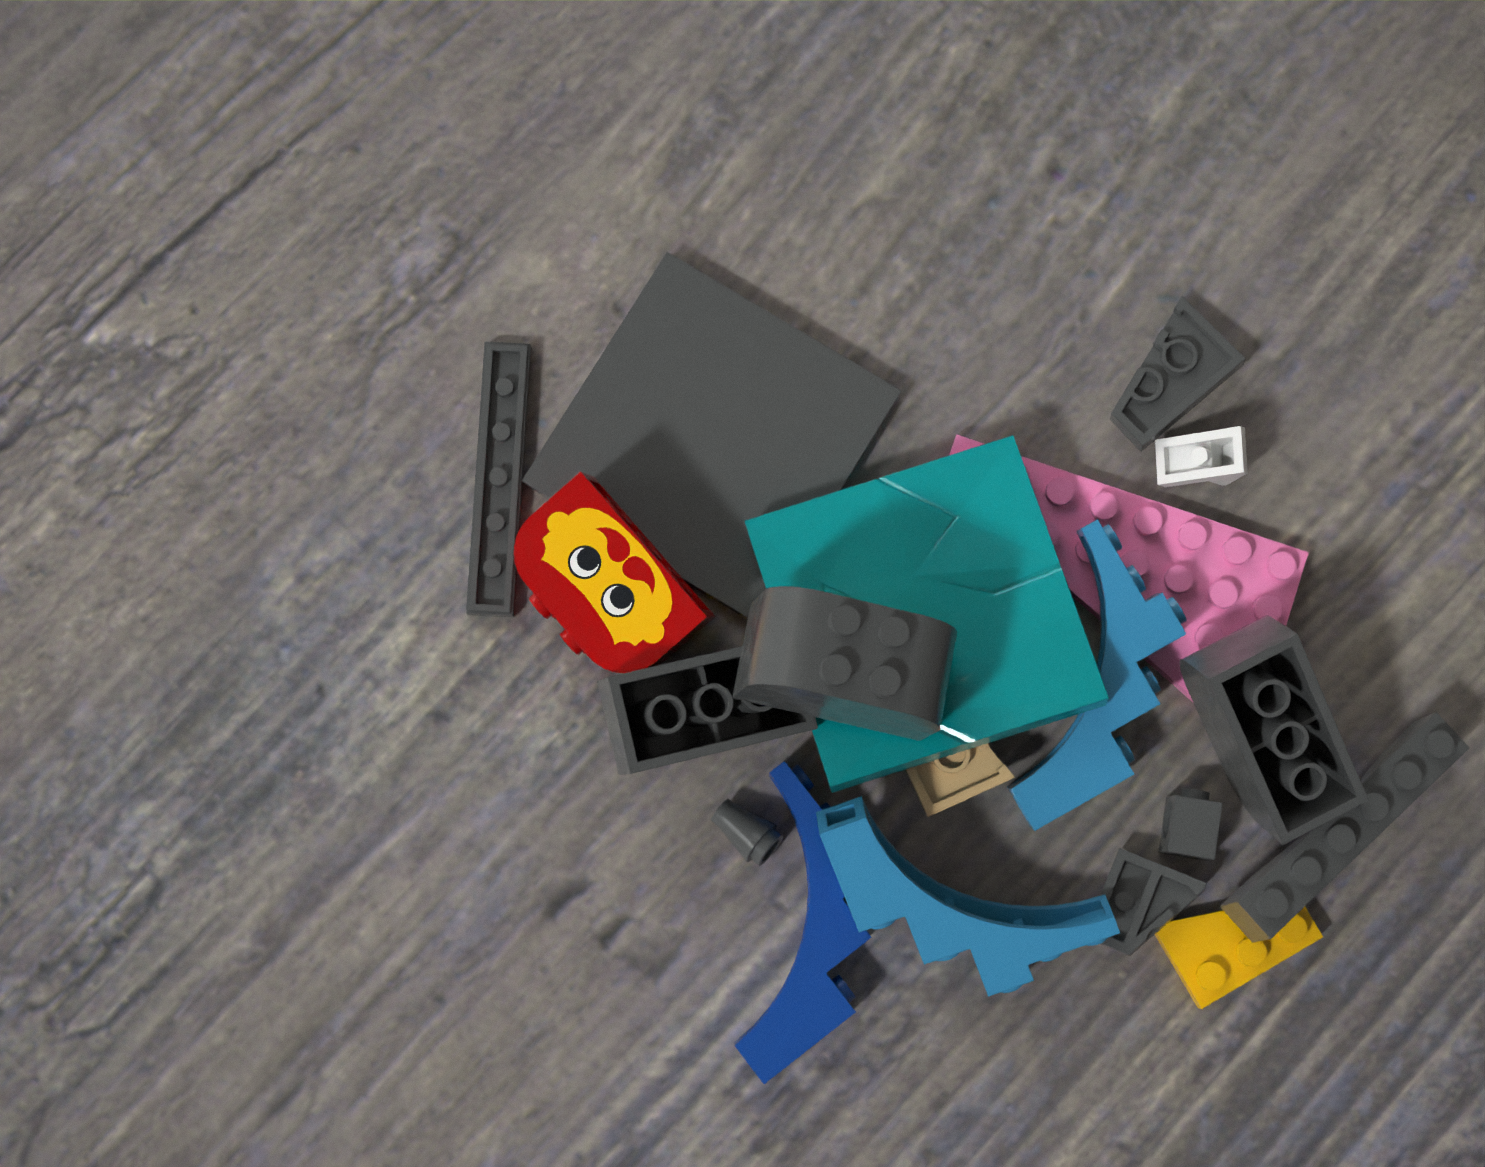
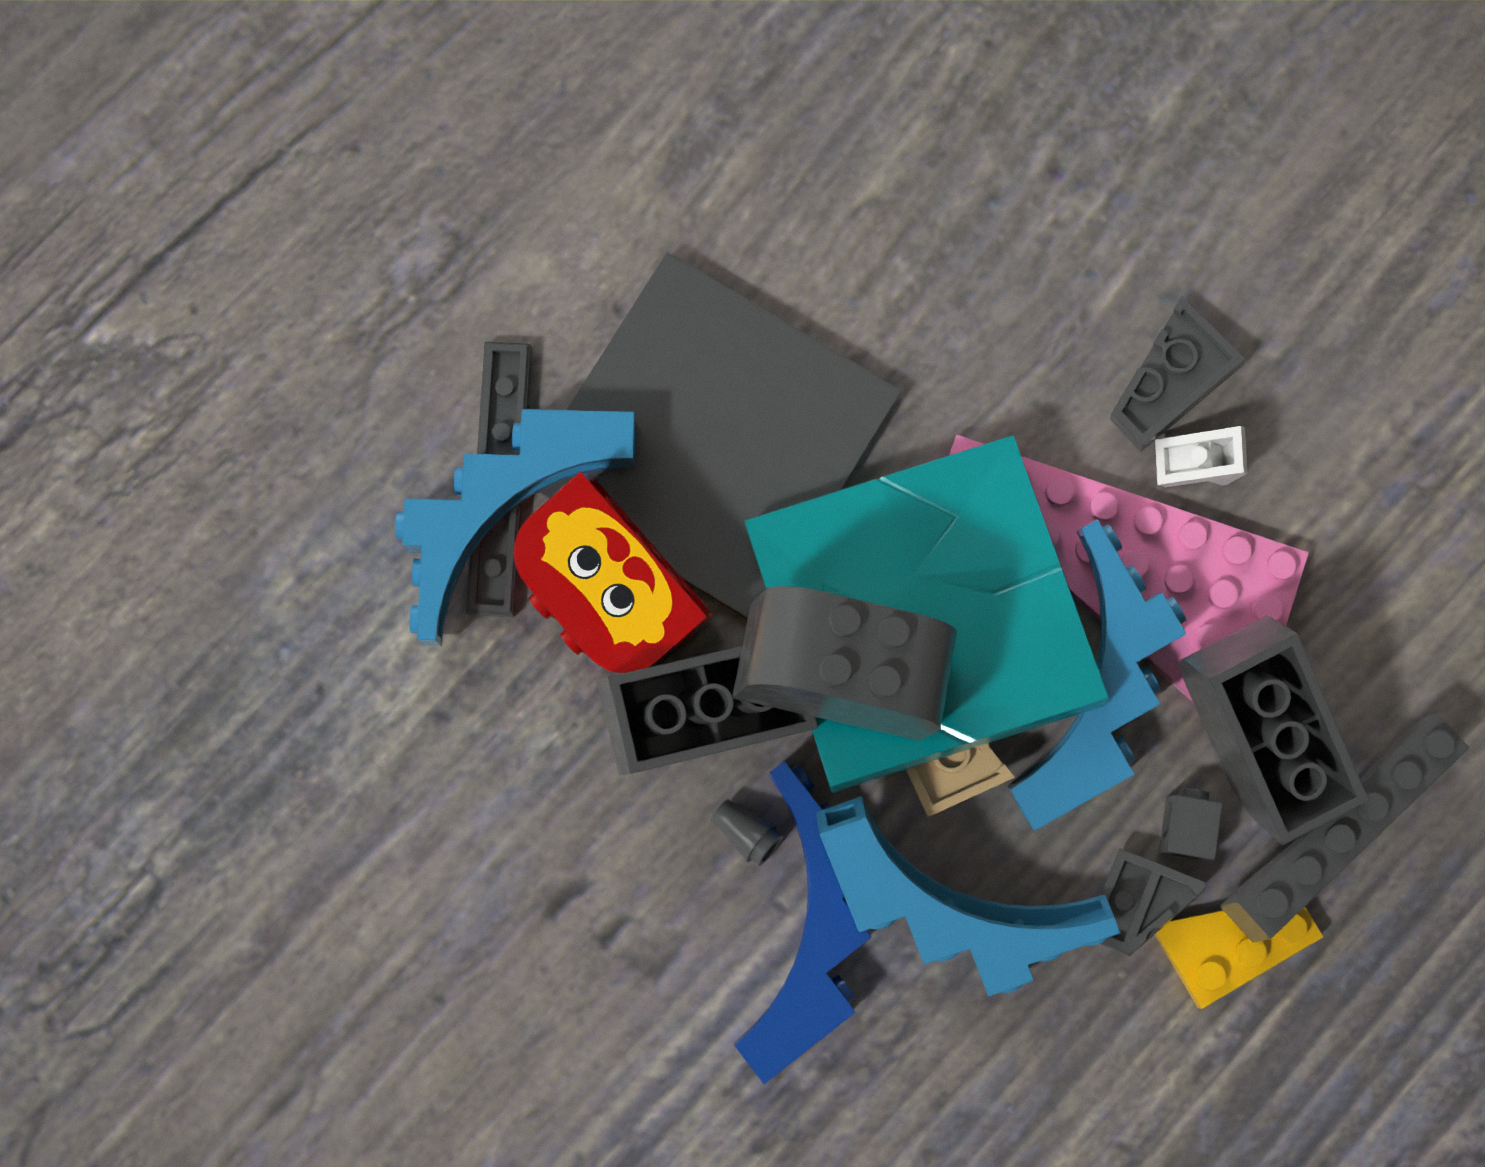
(490, 485): none -> dark azure arch

